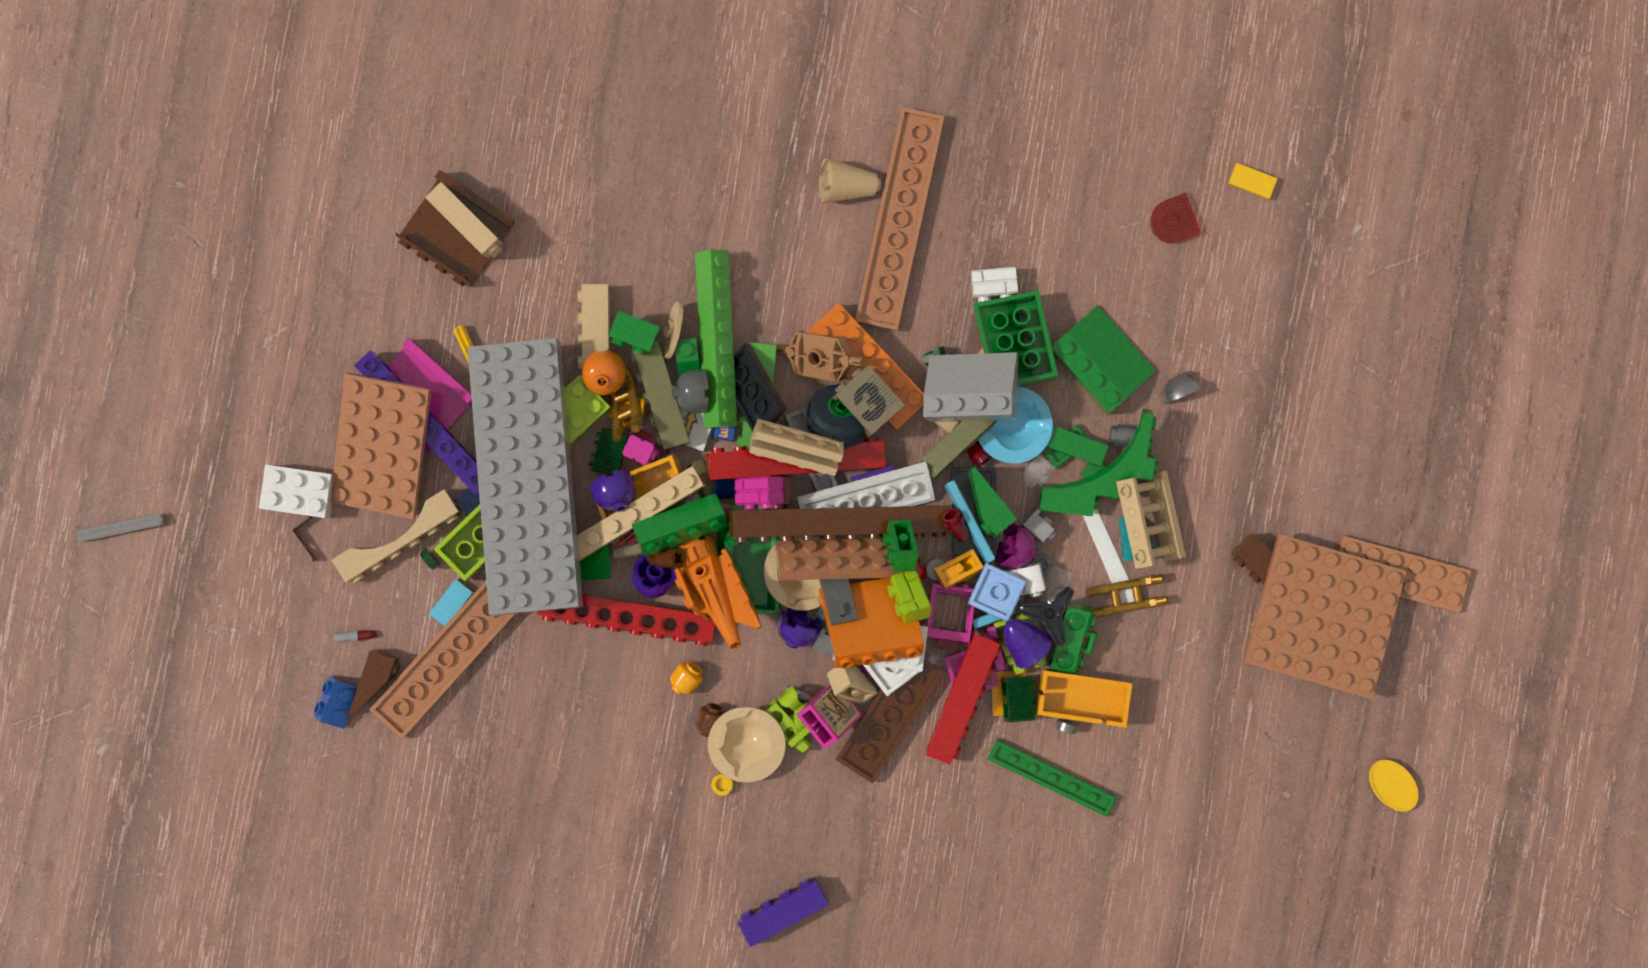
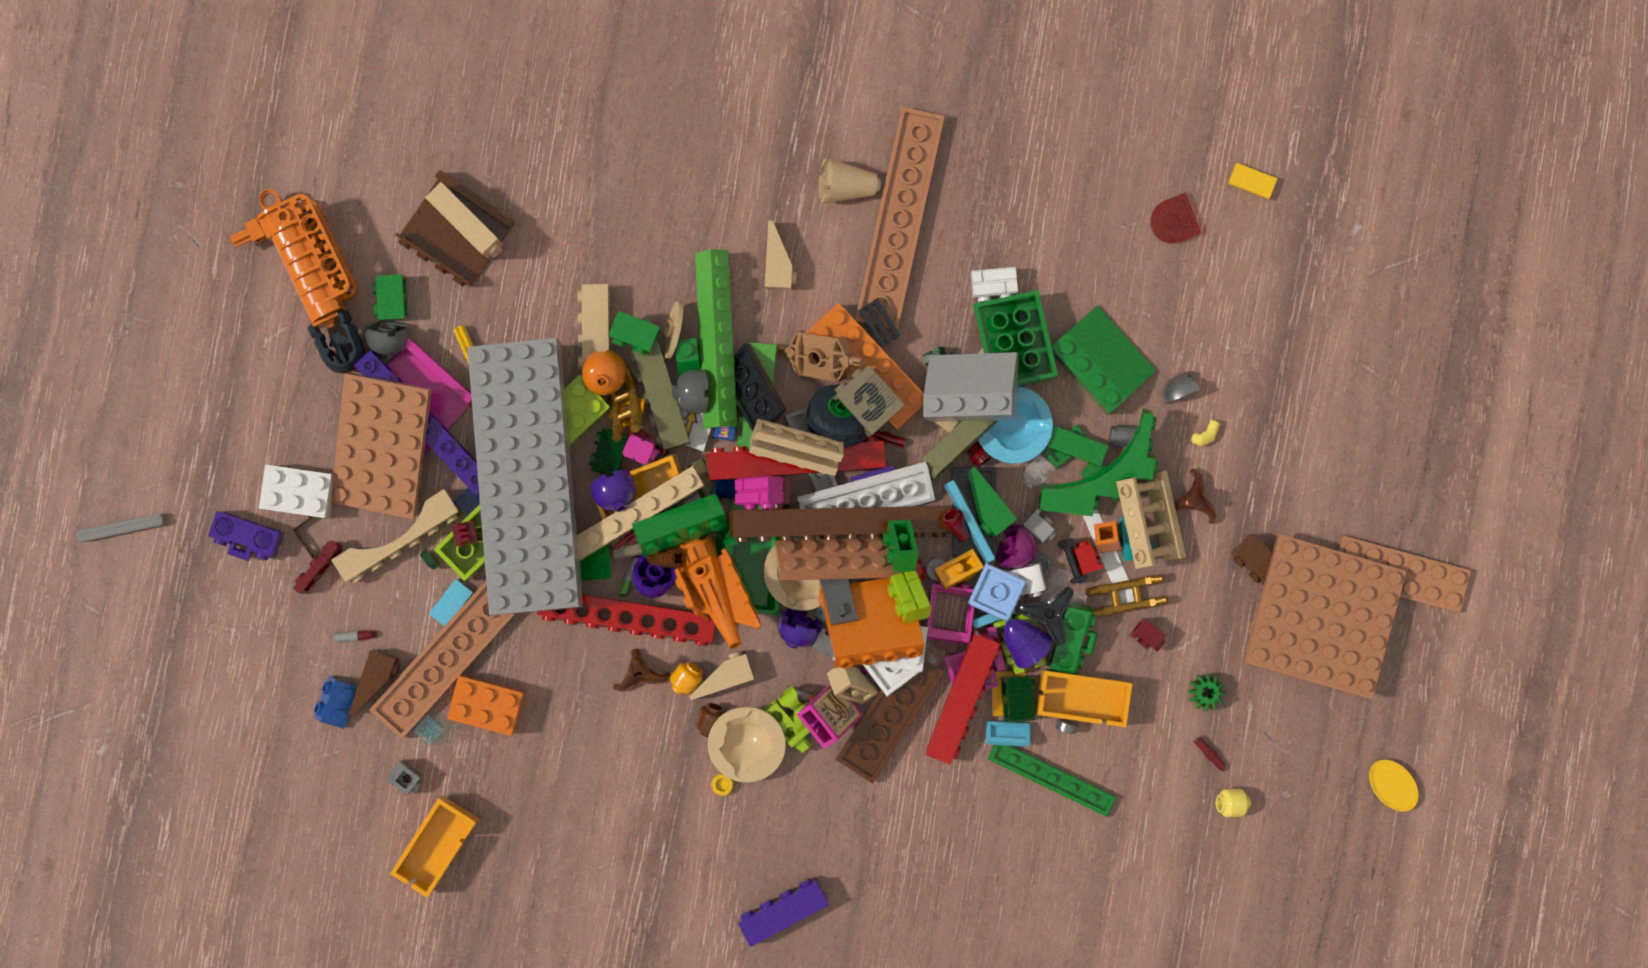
(257, 537): none -> dark purple piece
(310, 272): none -> orange piece
(318, 567): none -> dark red hinge
(387, 339): none -> dark grey cylinder
(391, 298): none -> green brick
(397, 779): none -> flat silver brick
(429, 730): none -> clear light blue plate
(435, 846): none -> light orange piece
(465, 533): none -> dark red tile
(486, 705): none -> orange brick
(627, 579): none -> piece
(639, 672): none -> reddish brown piece
(729, 674): none -> tan slope
(779, 270): none -> tan slope
(870, 307): none -> black tile
(887, 437): none -> dark red piece
(1008, 733): none -> medium azure tile
(1067, 544): none -> black piece
(1079, 598): none -> clear tile
(1087, 557): none -> red brick
(1108, 536): none -> orange brick
(1148, 635): none -> dark red brick
(1194, 498): none -> copper piece
(1198, 689): none -> green gear
(1208, 436): none -> light yellow arm
(1210, 753): none -> dark red piece
(1233, 802): none -> light yellow head

